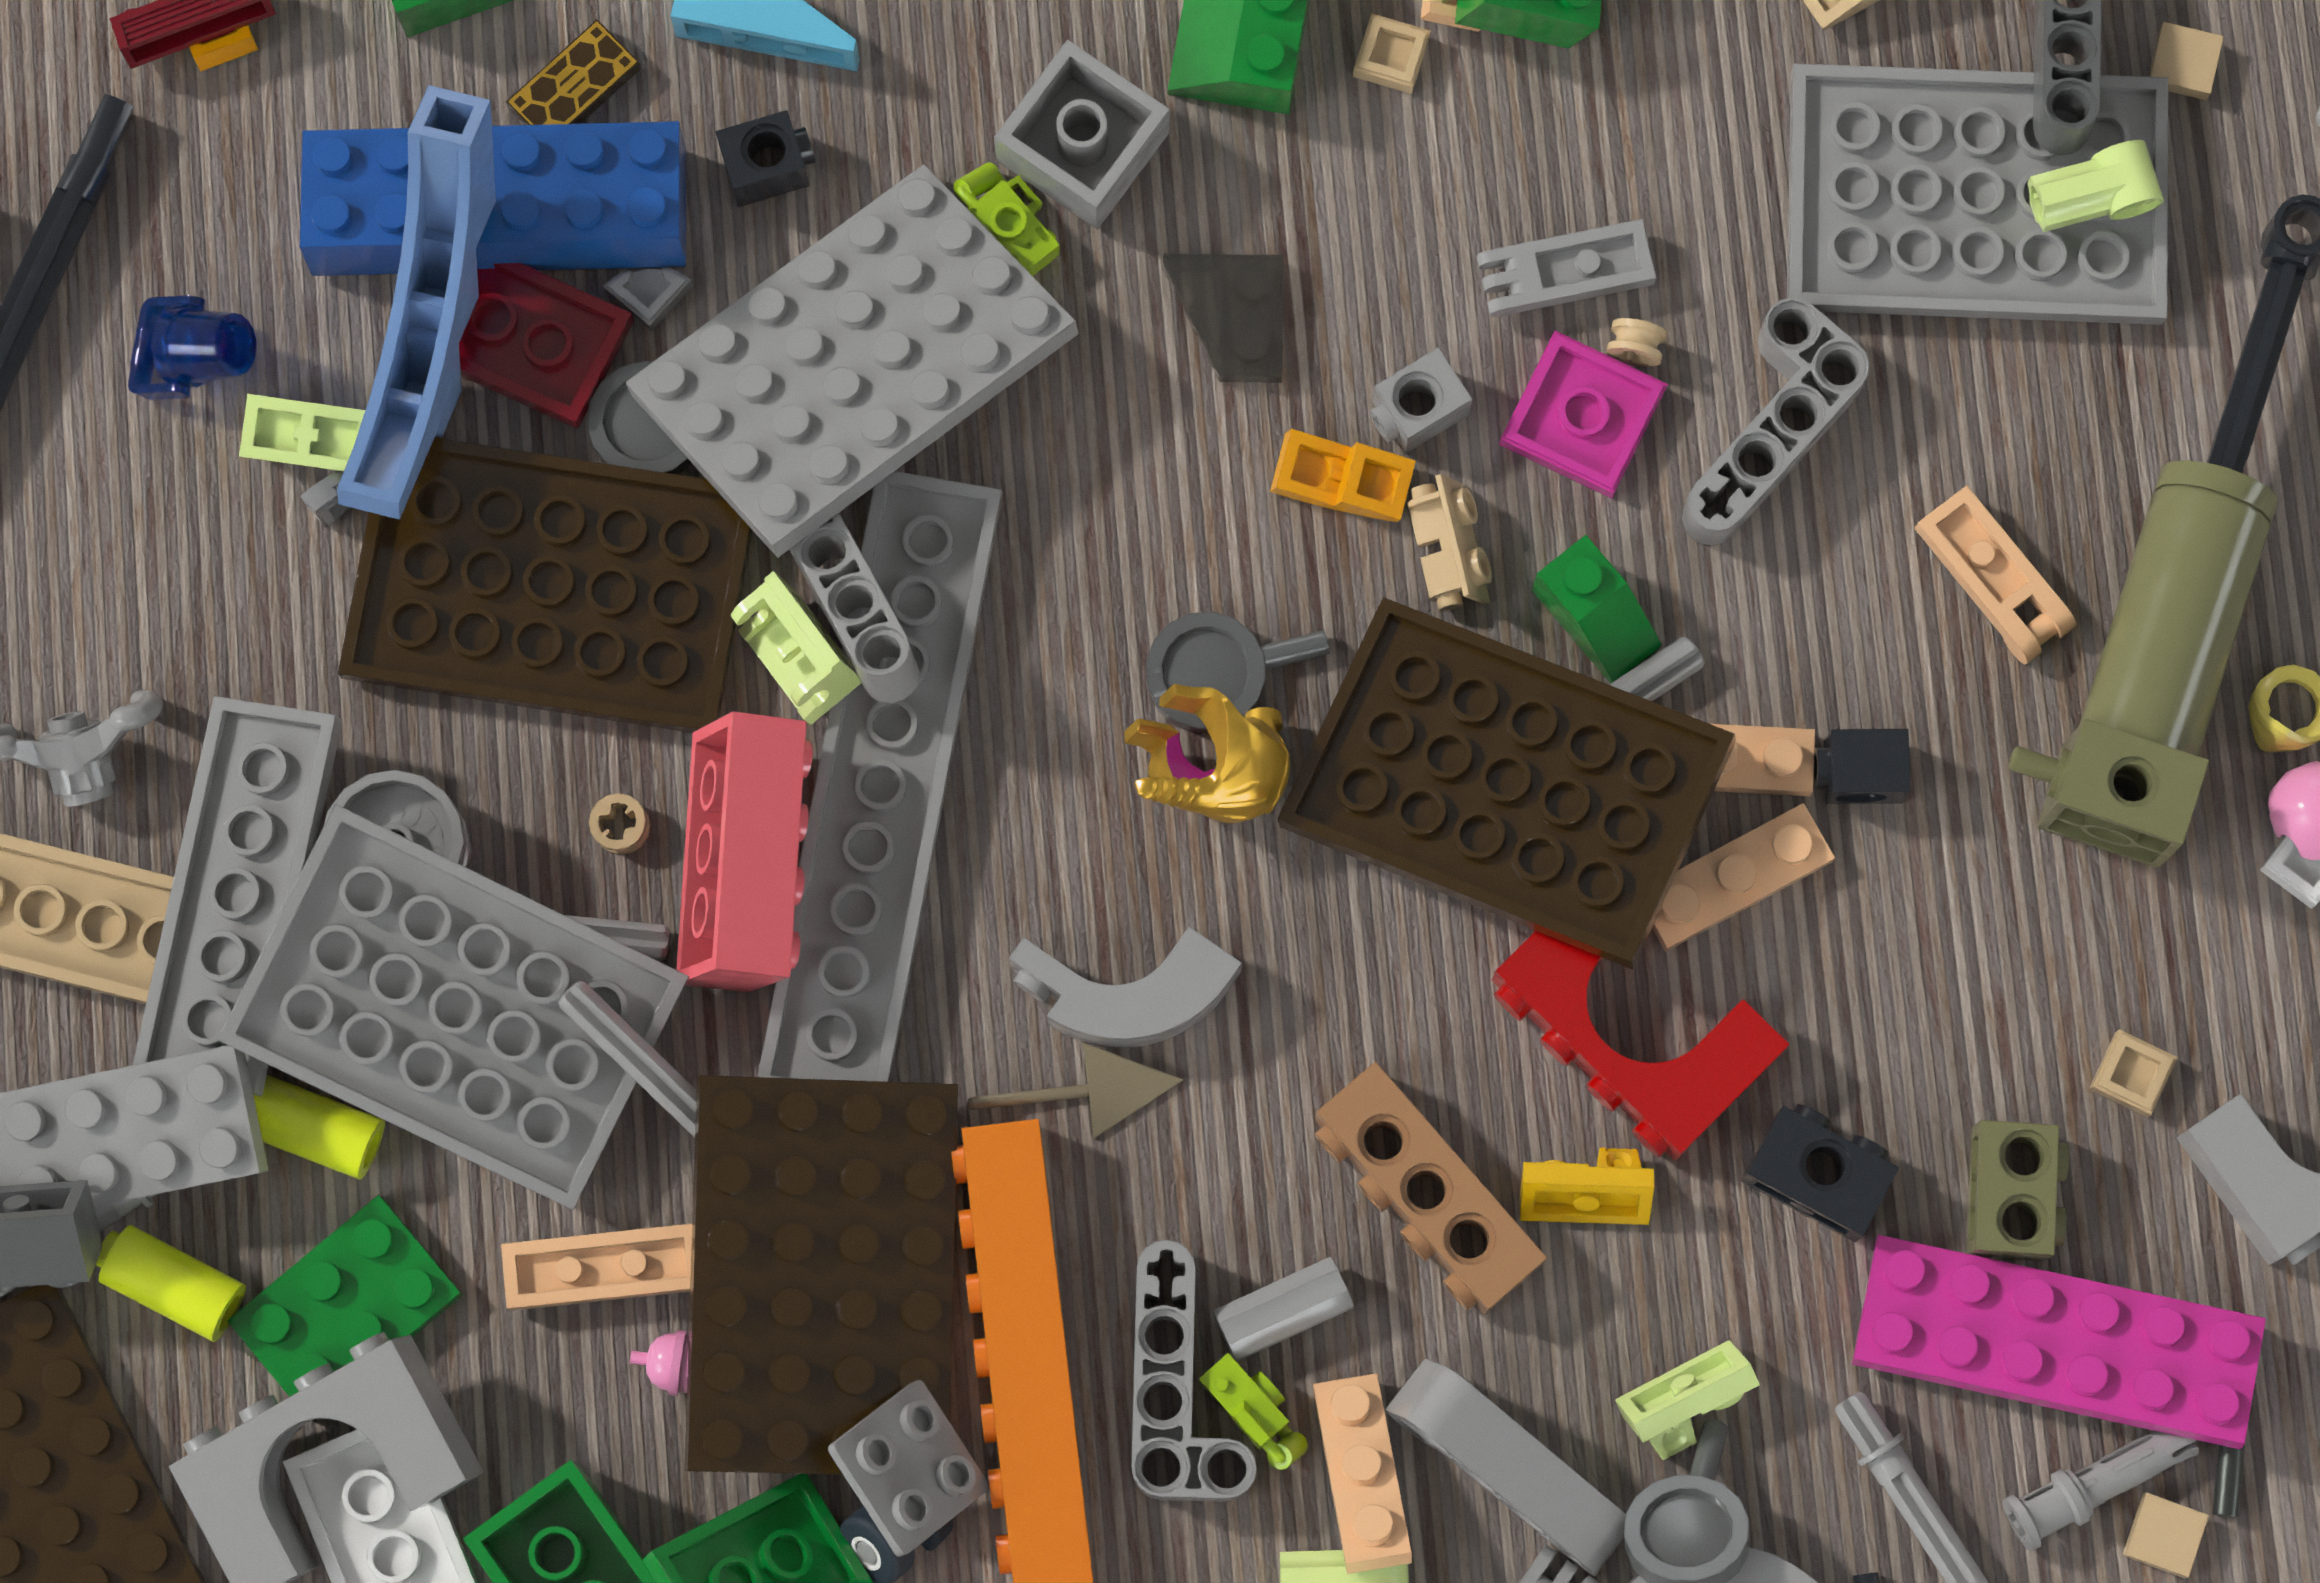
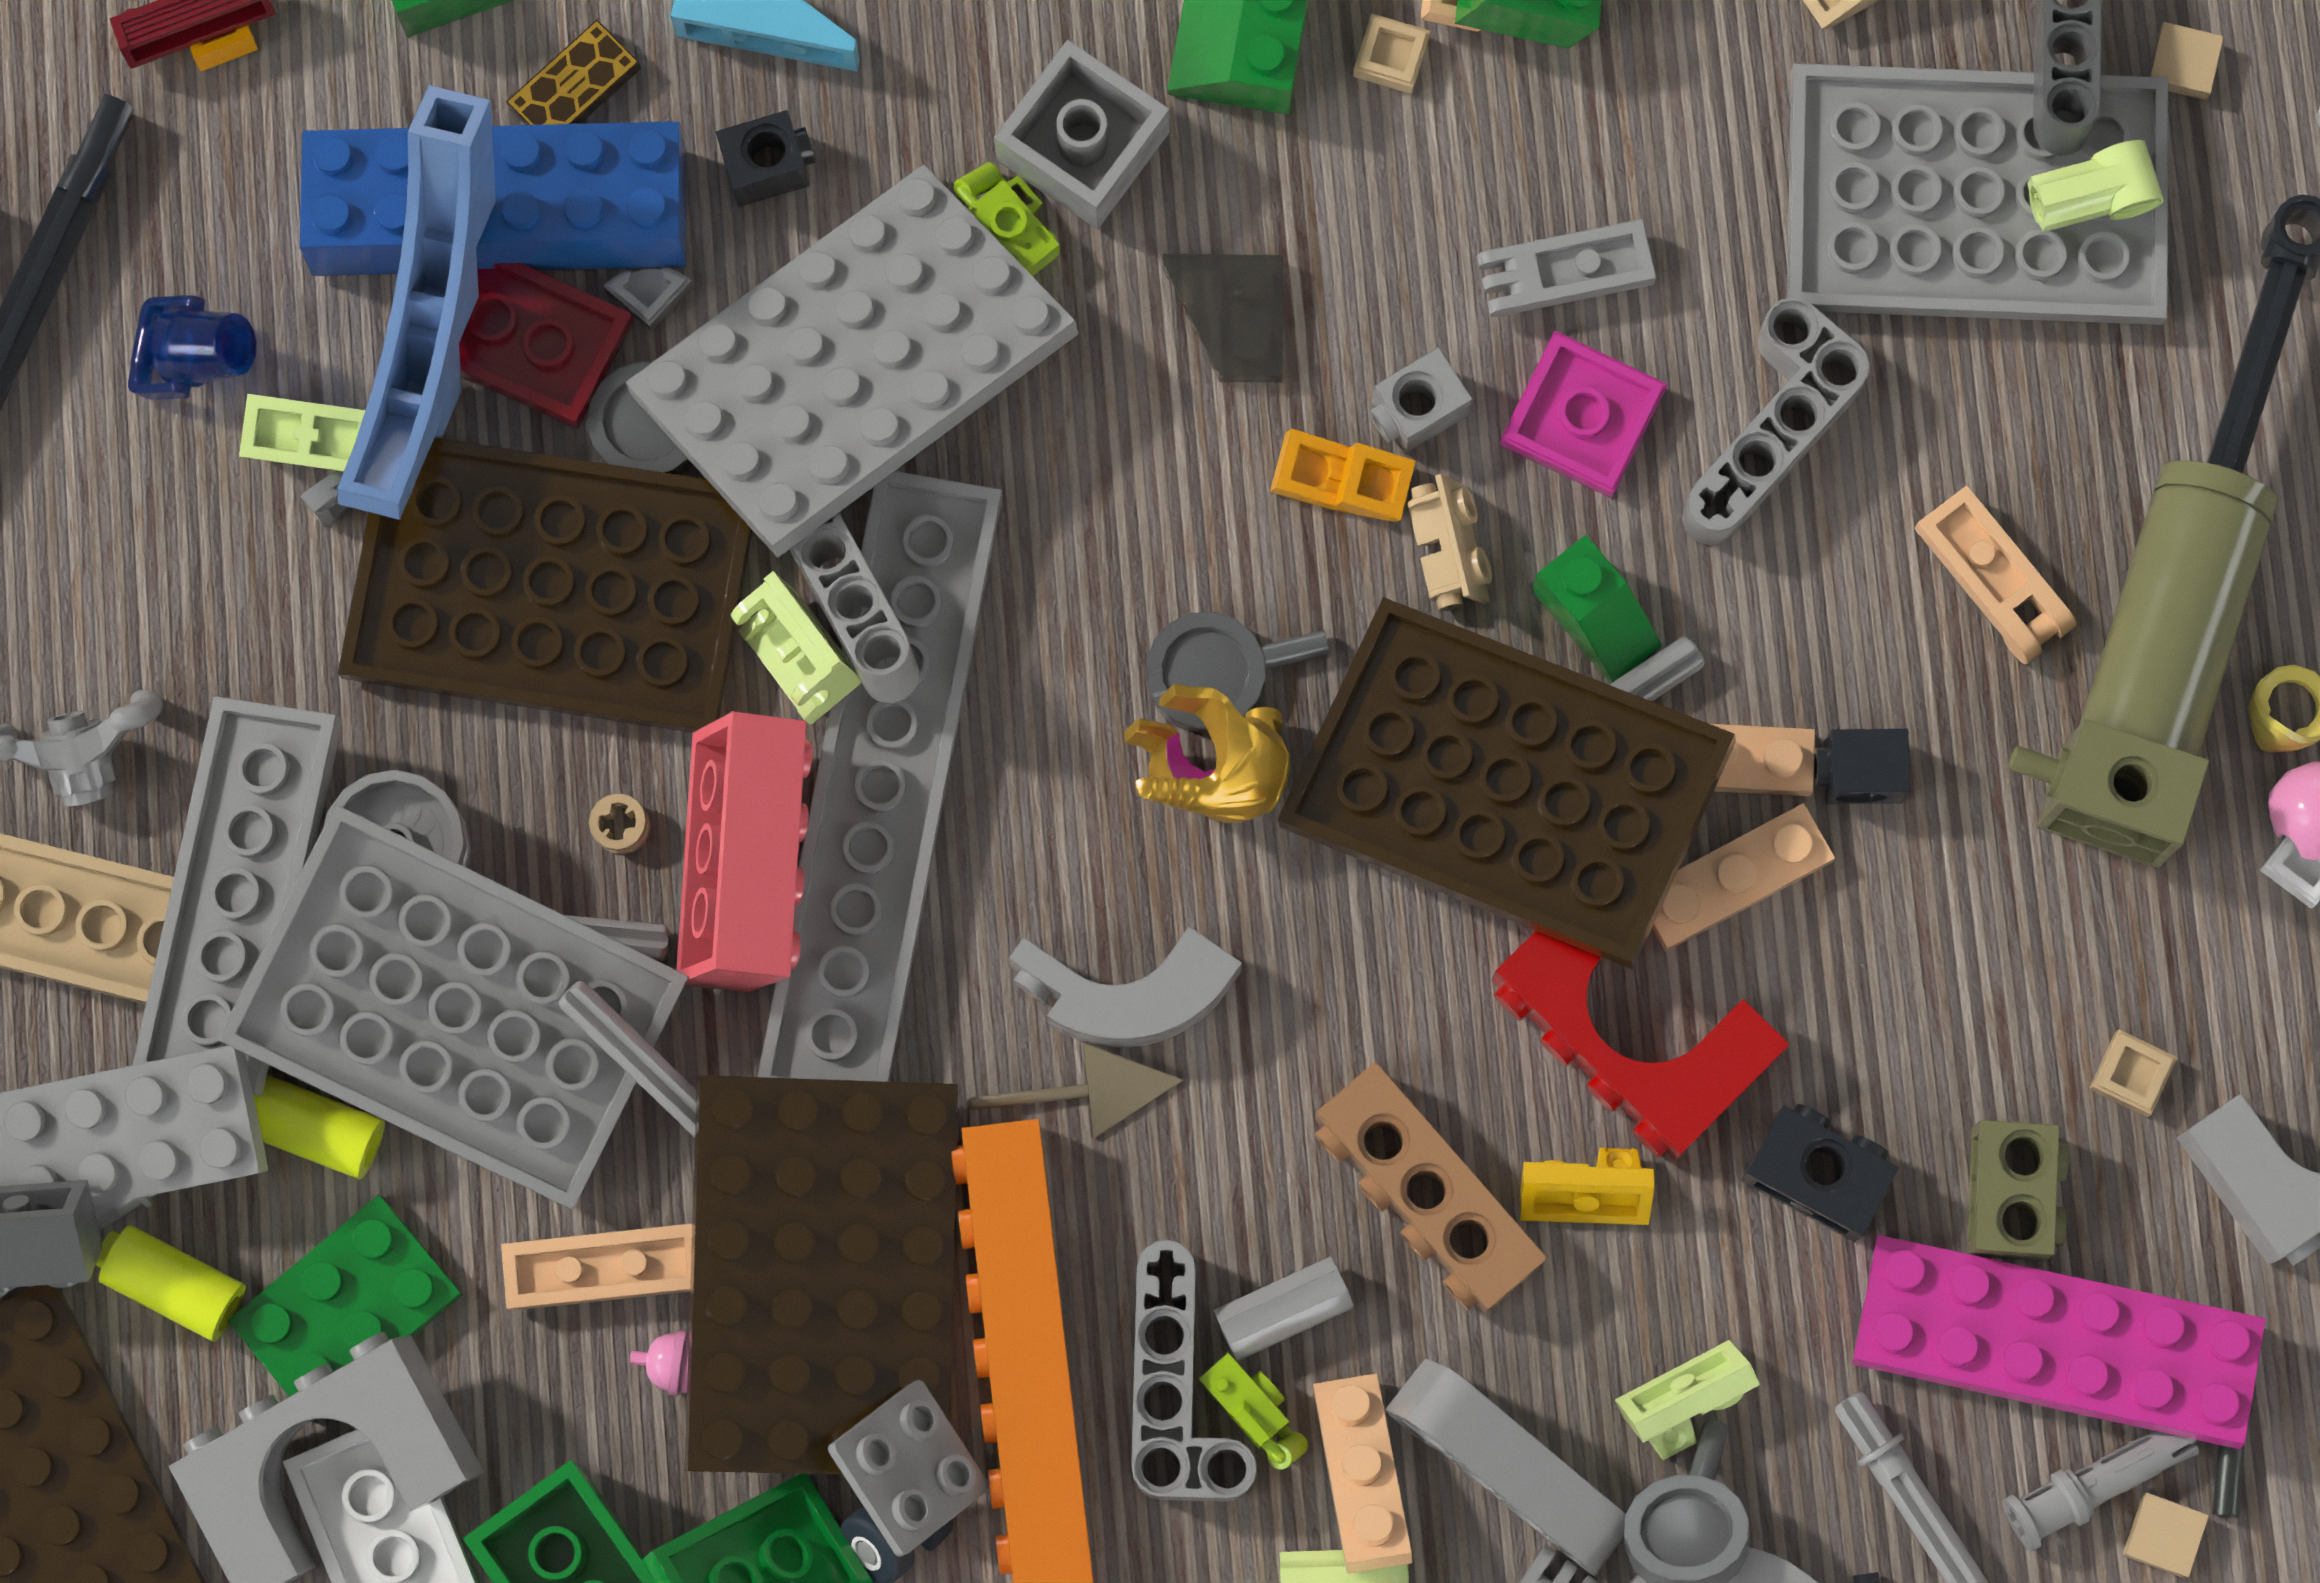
(1636, 342): tan bush -> none

